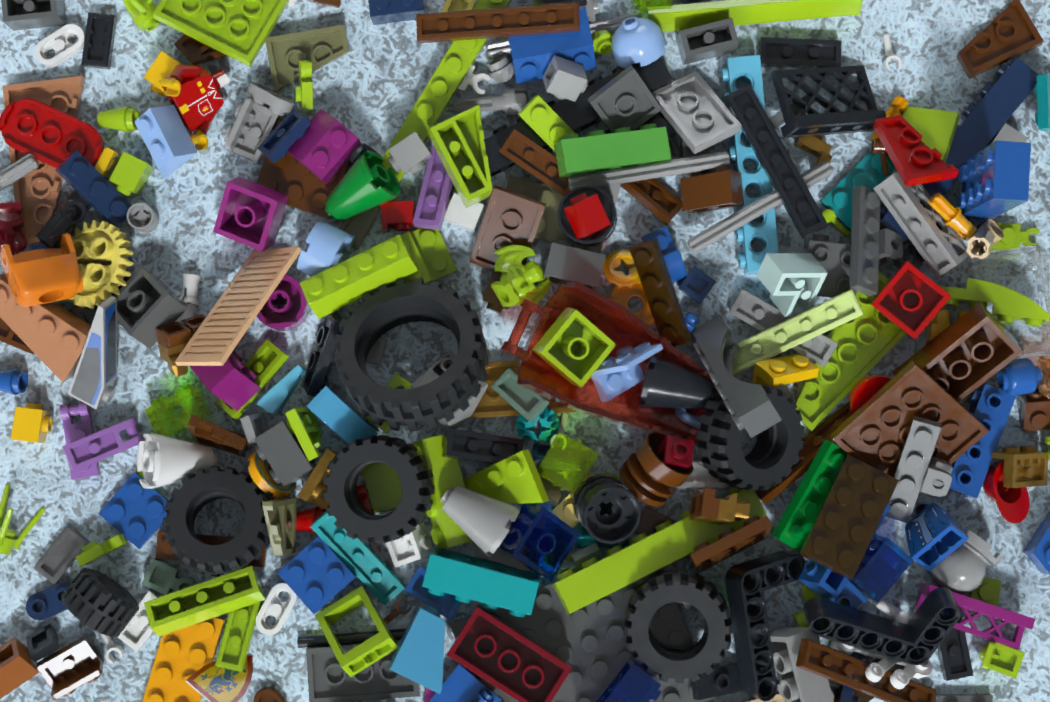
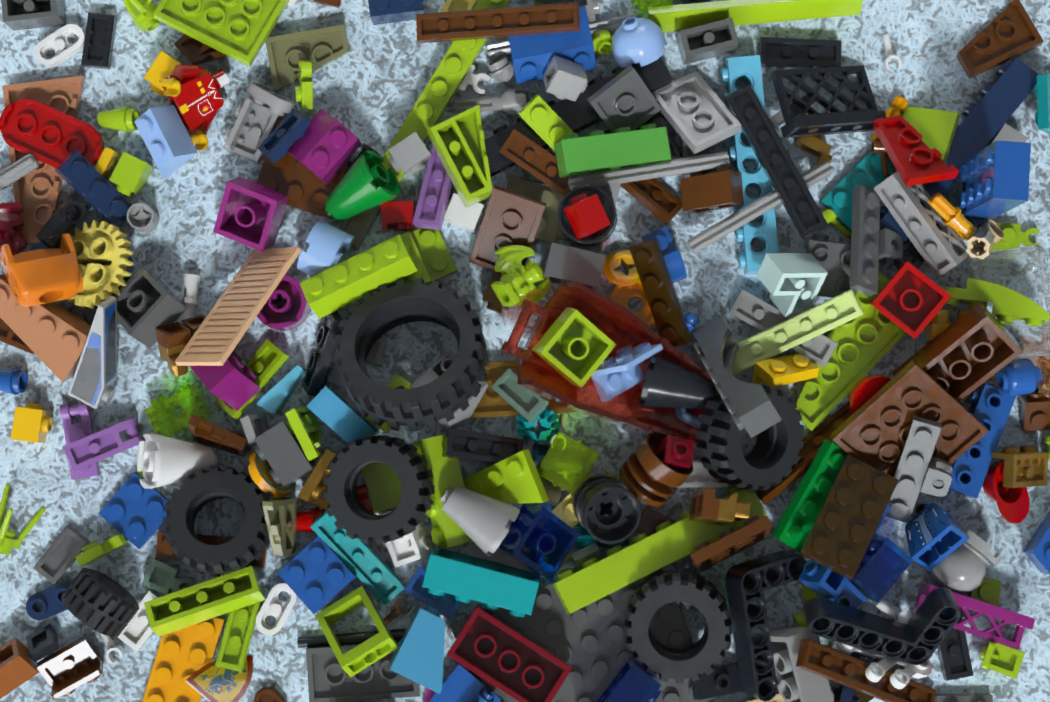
(697, 285): dark blue plate -> none

